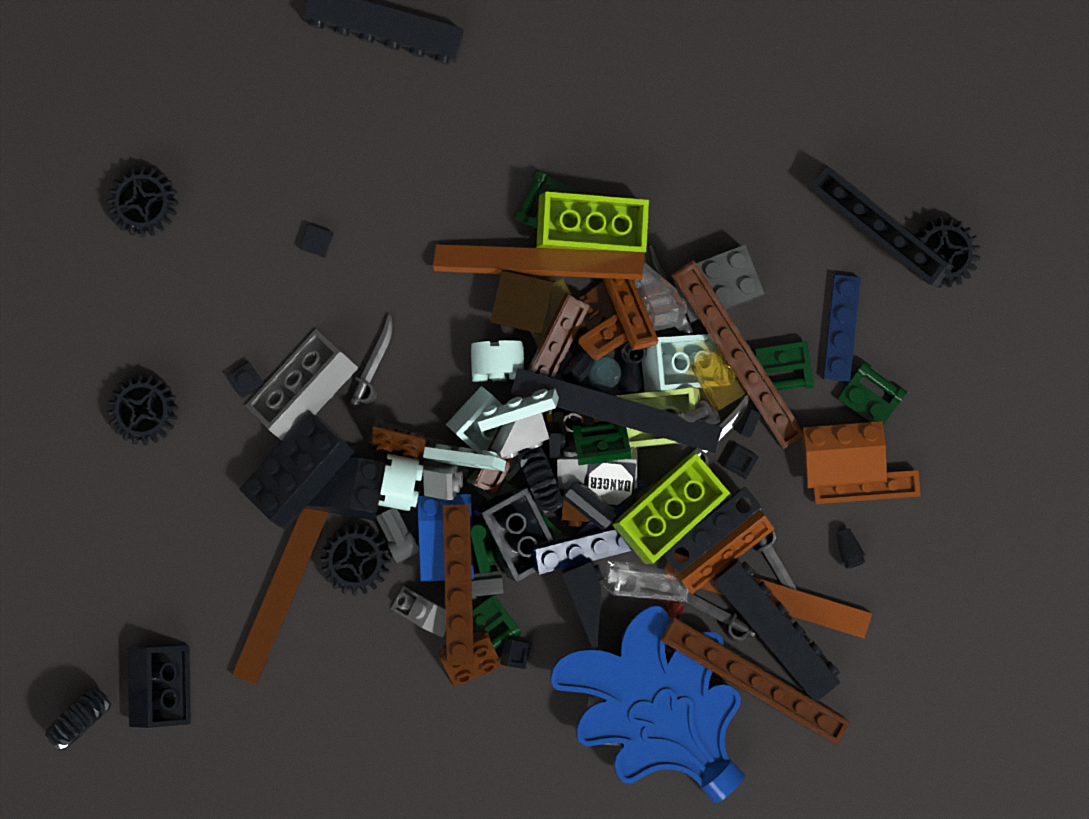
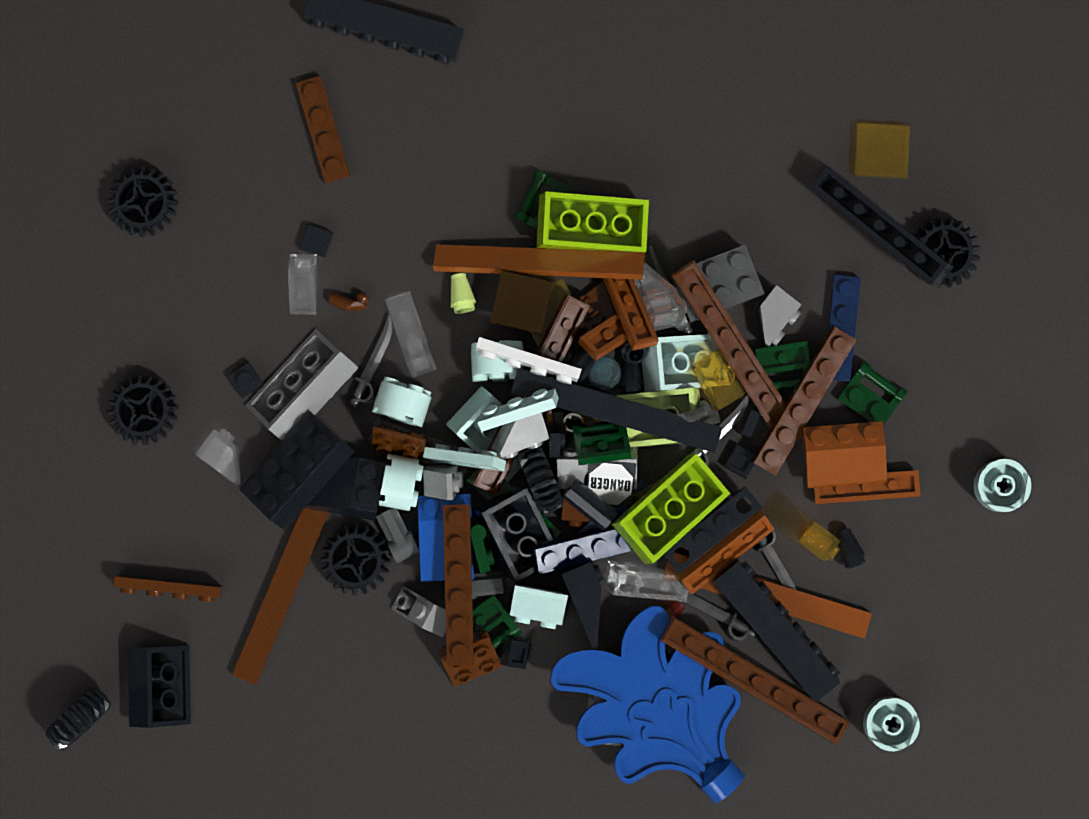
(156, 587): none -> reddish brown plate
(222, 455): none -> clear slope
(303, 284): none -> clear slope
(323, 129): none -> reddish brown plate
(349, 304): none -> reddish brown arm
(402, 403): none -> light aqua brick
(410, 334): none -> clear slope
(461, 294): none -> yellowish green cone
(538, 605): none -> light aqua slope
(539, 365): none -> white plate
(775, 313): none -> light grey slope
(804, 400): none -> reddish brown plate
(818, 542): none -> clear yellow brick
(882, 151): none -> clear yellow tile
(895, 738): none -> light aqua brick
(1014, 476): none -> light aqua brick

